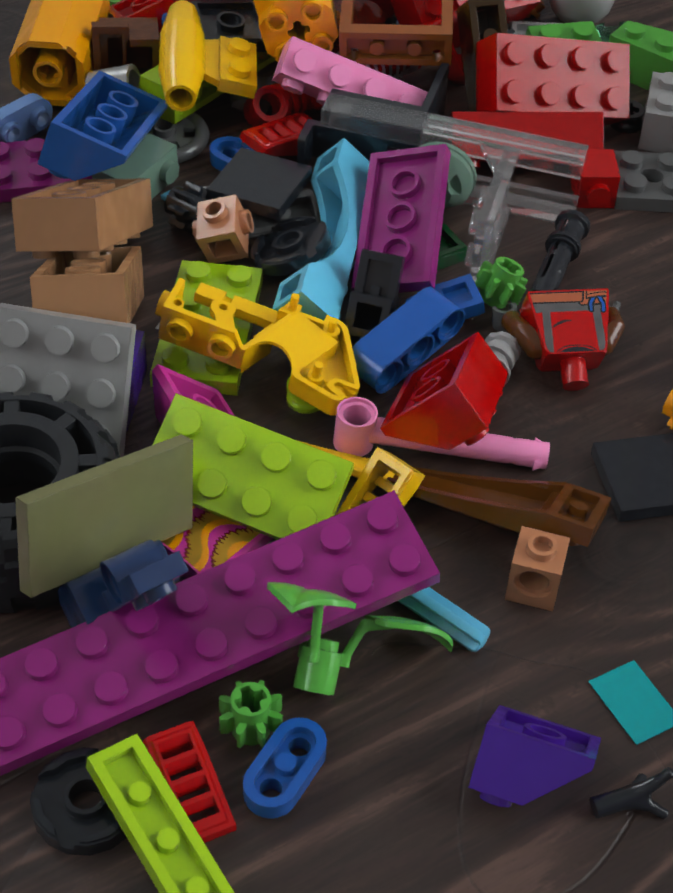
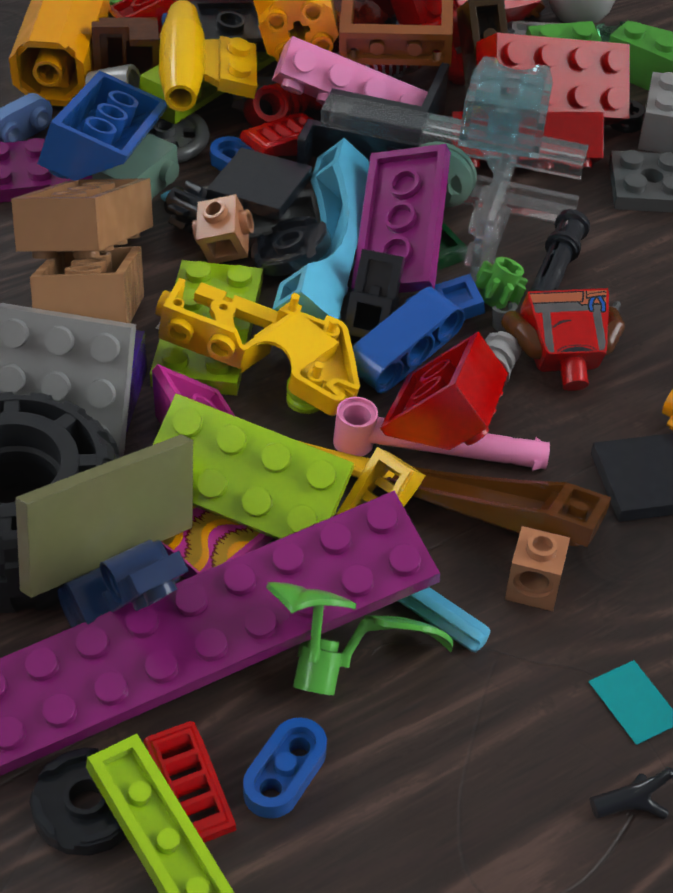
(250, 713): bright green gear -> none
(506, 109): none -> clear light blue brick
(529, 757): dark purple slope -> none
(598, 180): red brick -> none

